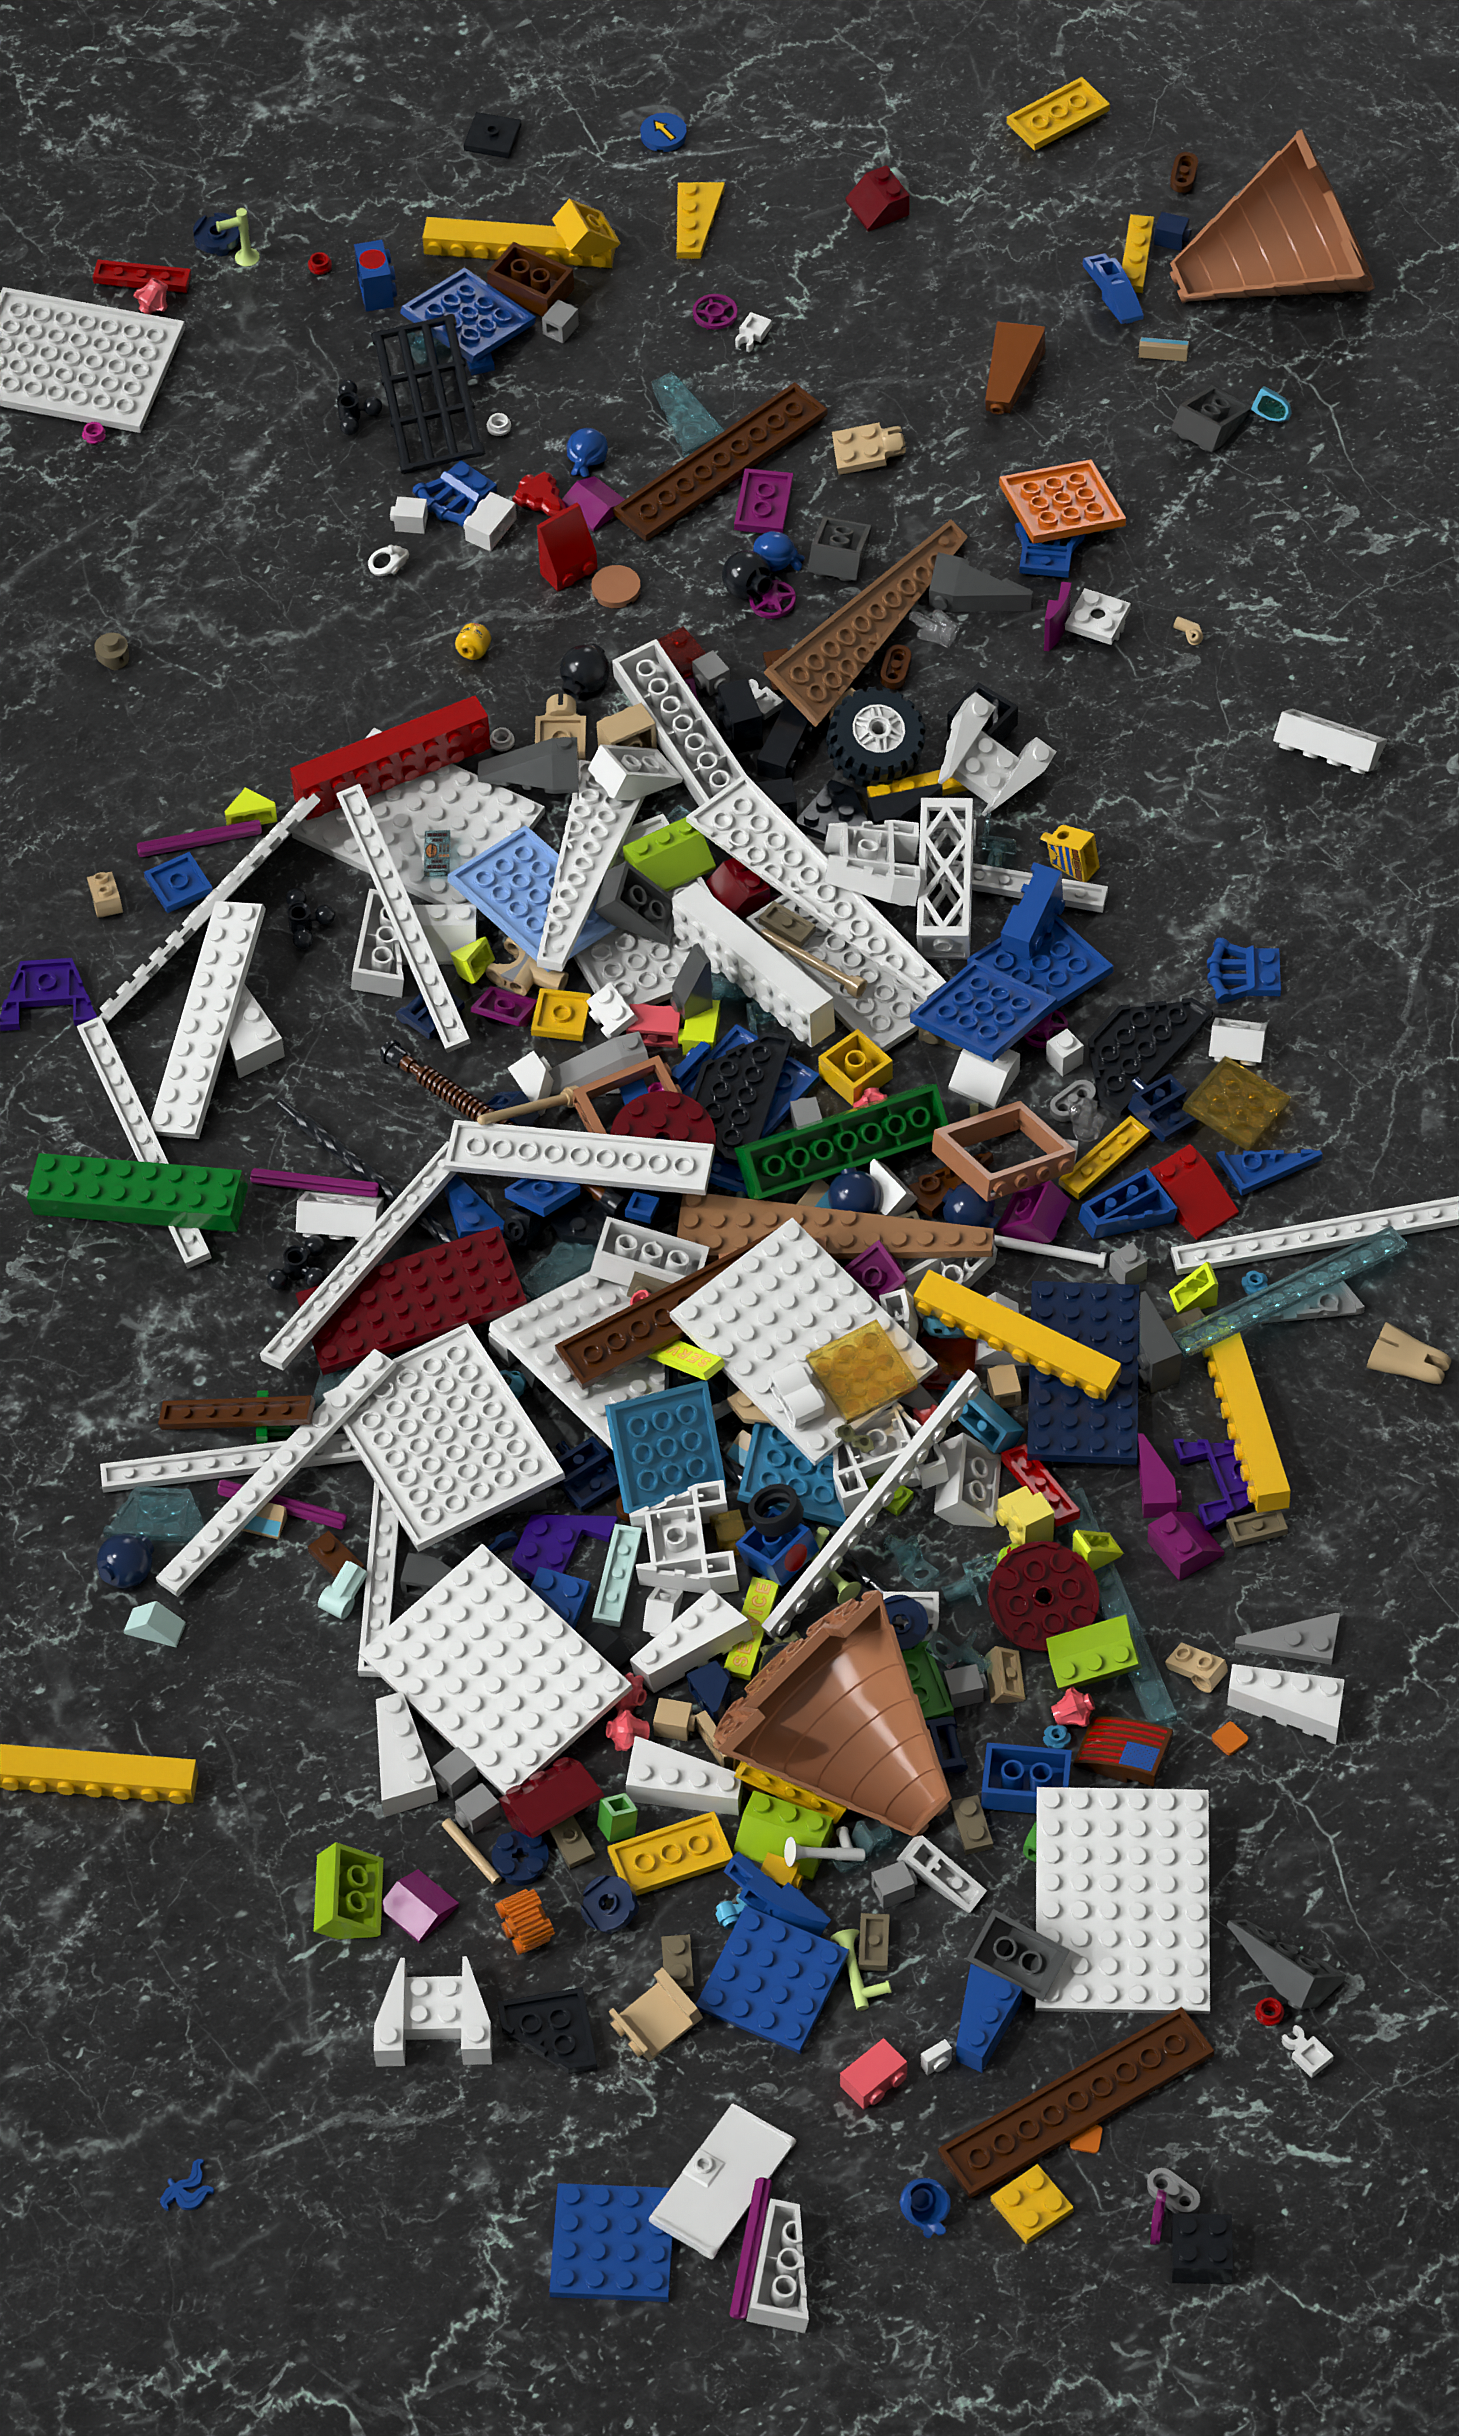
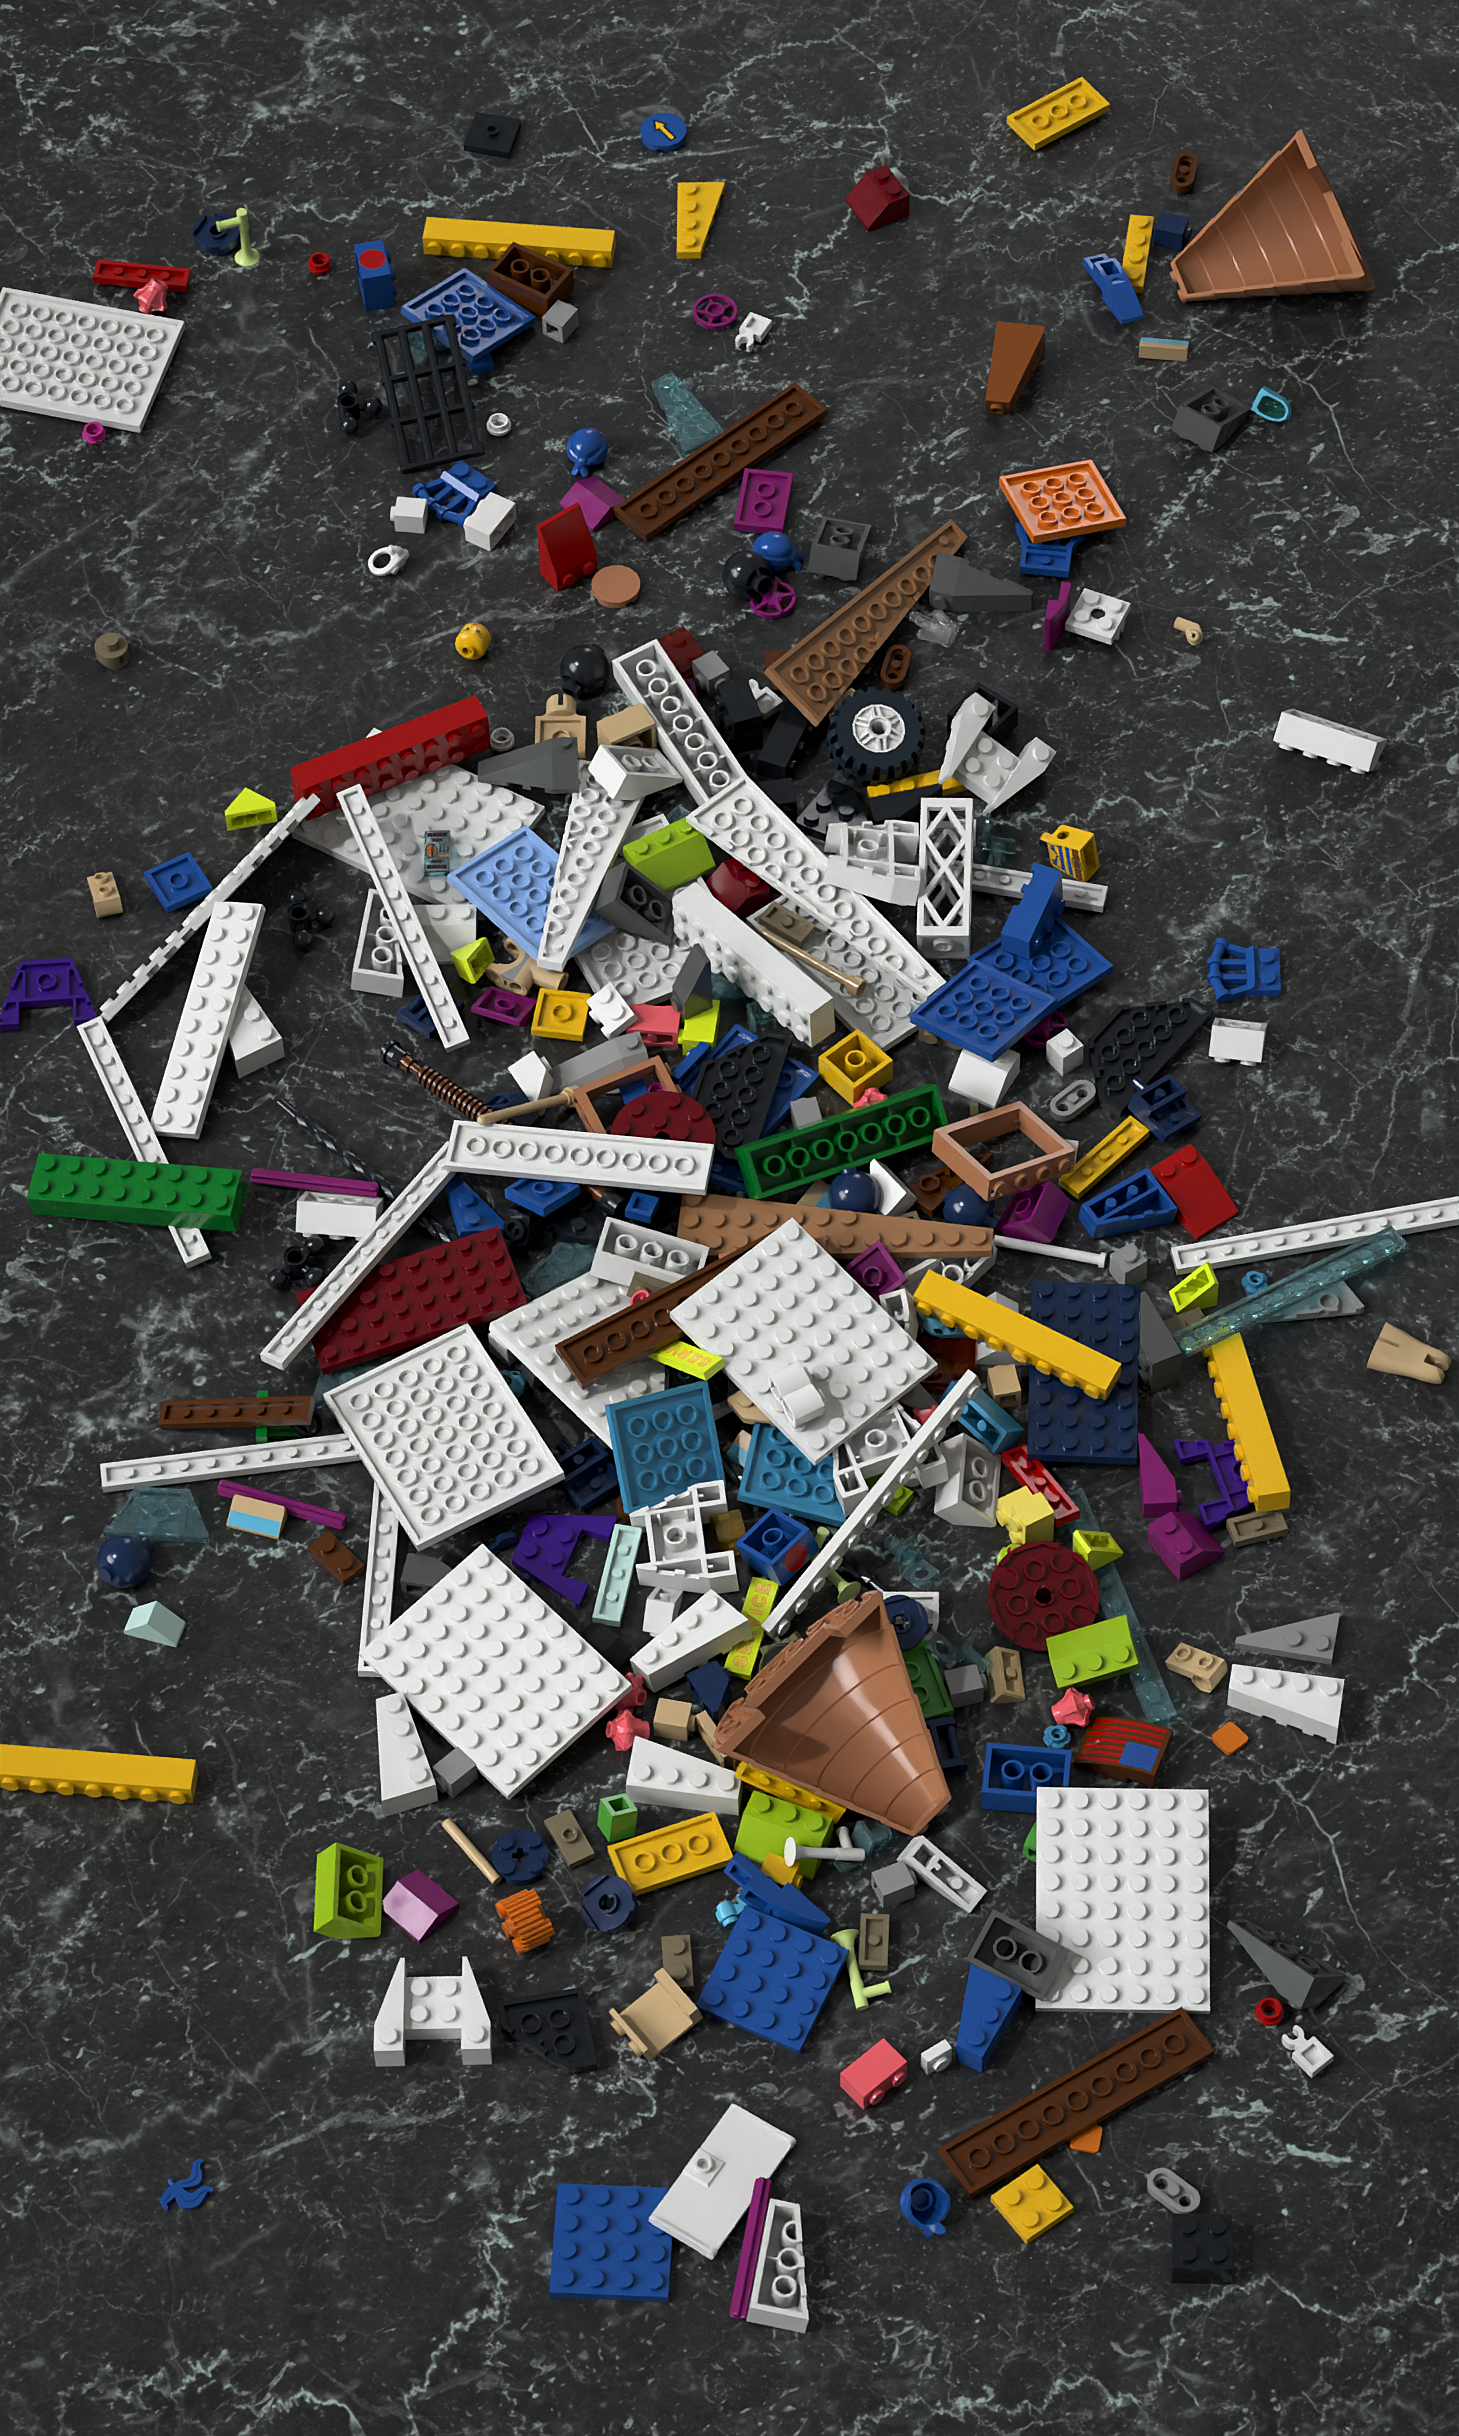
(199, 838): magenta axle -> none
(275, 1473): white plate -> none
(340, 1596): light aqua piece -> none
(477, 1809): light grey brick -> none
(539, 494): red rock -> none
(550, 1797): dark red slope -> none
(561, 1593): blue plate -> none
(584, 229): yellow slope -> none
(768, 1497): black tyre -> none
(860, 1442): olive piece -> none
(861, 1371): clear yellow plate -> none
(866, 447): tan plate -> none
(966, 1586): clear light blue bracket -> none
(971, 1824): dark tan plate -> none
(1085, 1121): clear rock -> none
(1158, 2217): magenta wheel -> none
(1236, 1103): clear yellow plate -> none
(1264, 1167): blue wing -> none

